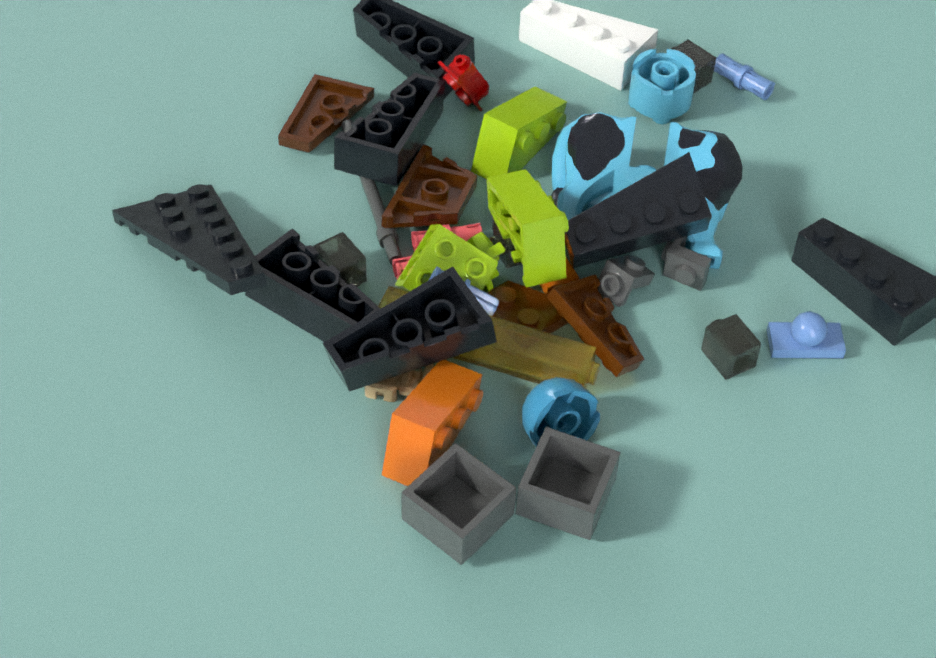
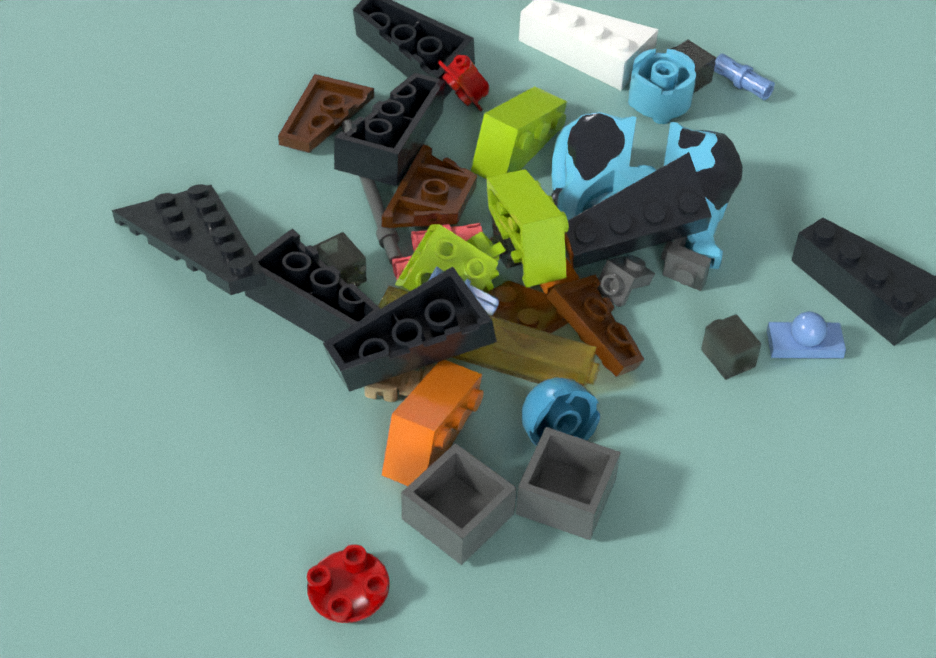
(348, 585): none -> red dish

